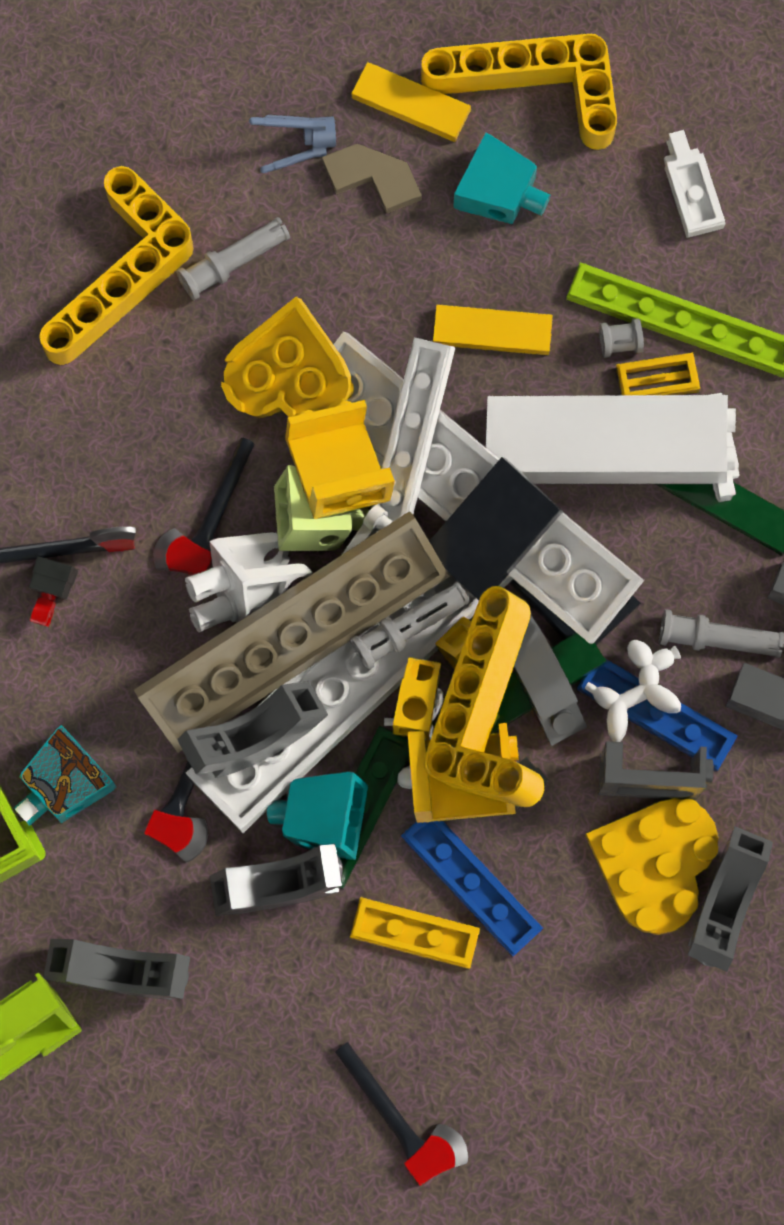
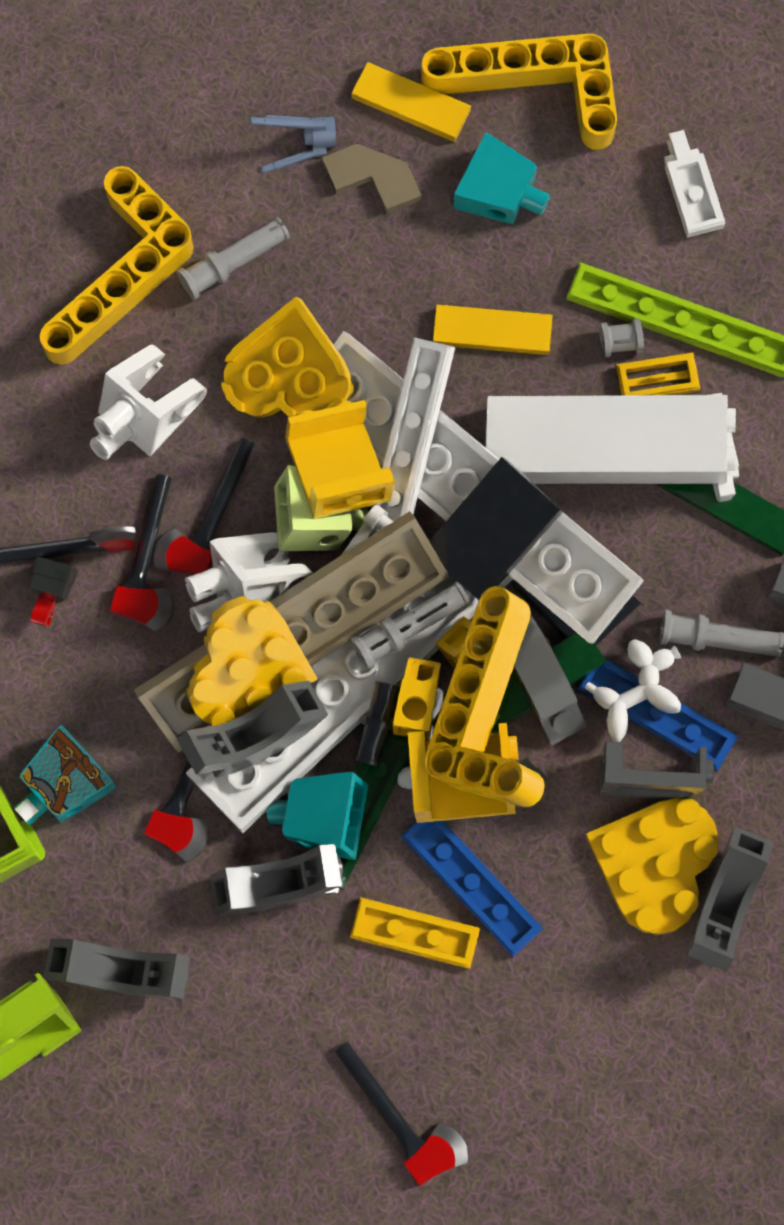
(132, 417): none -> white piece
(133, 600): none -> piece
(245, 661): none -> yellow plate
(377, 723): none -> black pin

